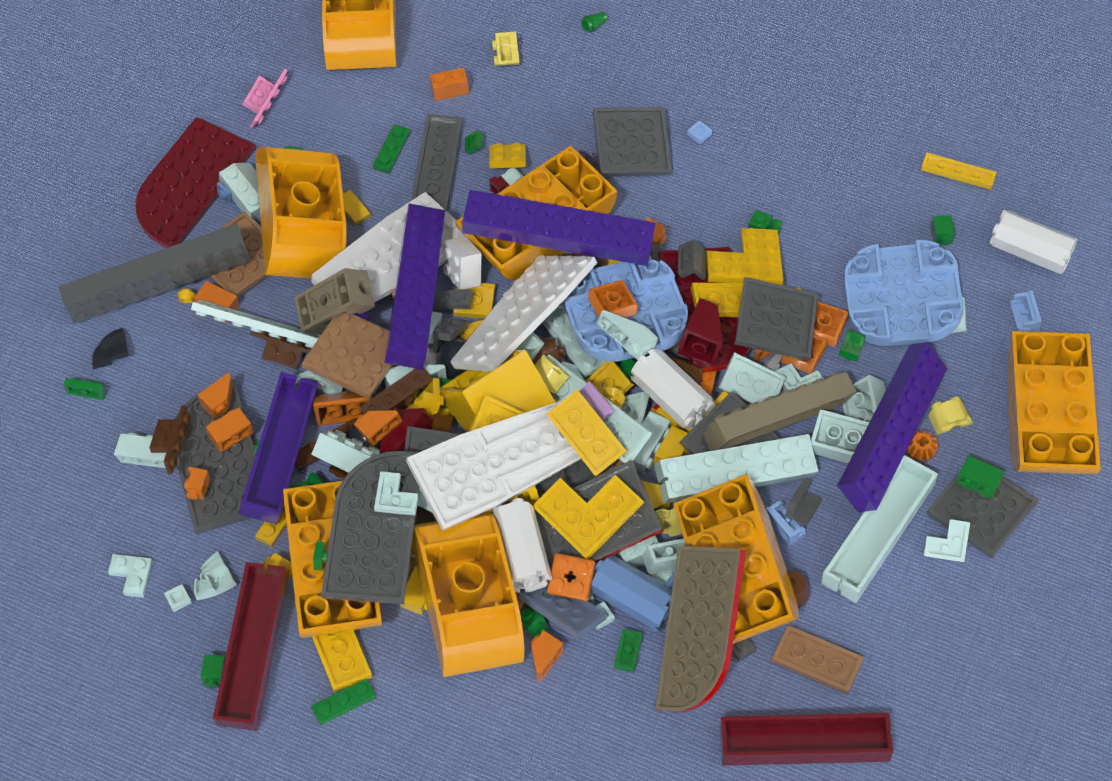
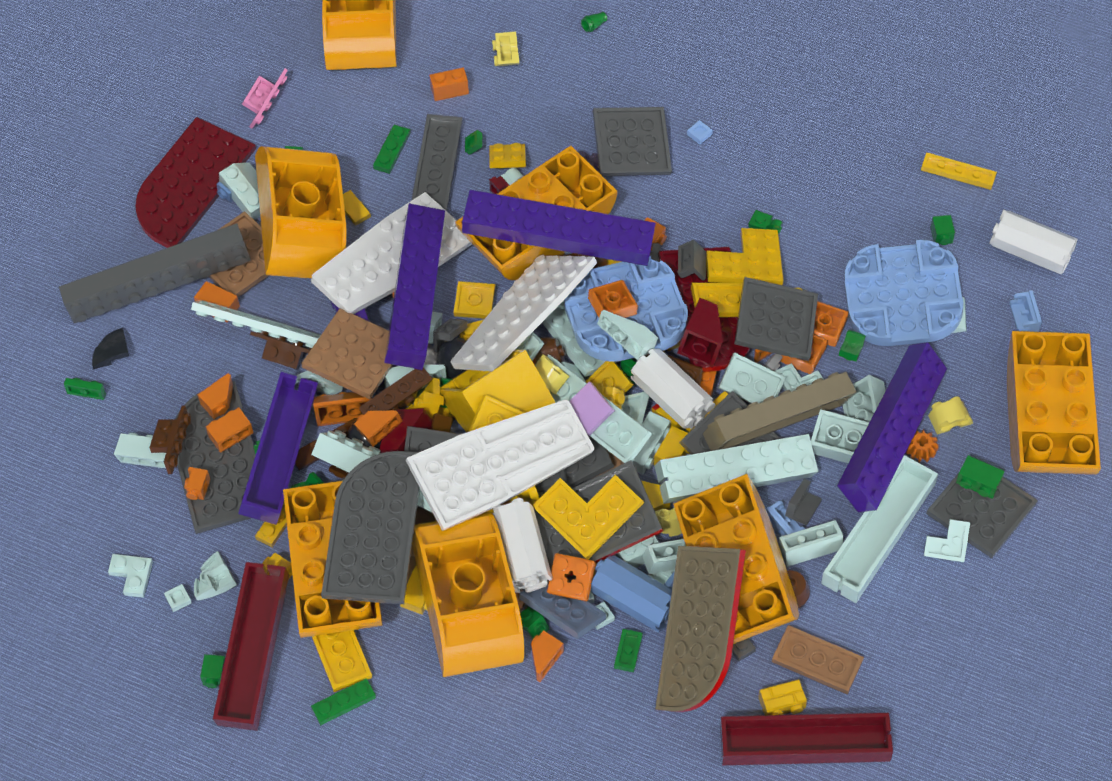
(186, 296): yellow plate -> none
(320, 556): green plate -> none
(340, 293): dark tan plate -> none
(390, 499): light aqua plate -> none
(452, 299): dark grey plate -> none
(462, 263): white brick -> none
(586, 433): yellow plate -> none
(783, 699): none -> yellow brick
(811, 543): none -> light aqua brick

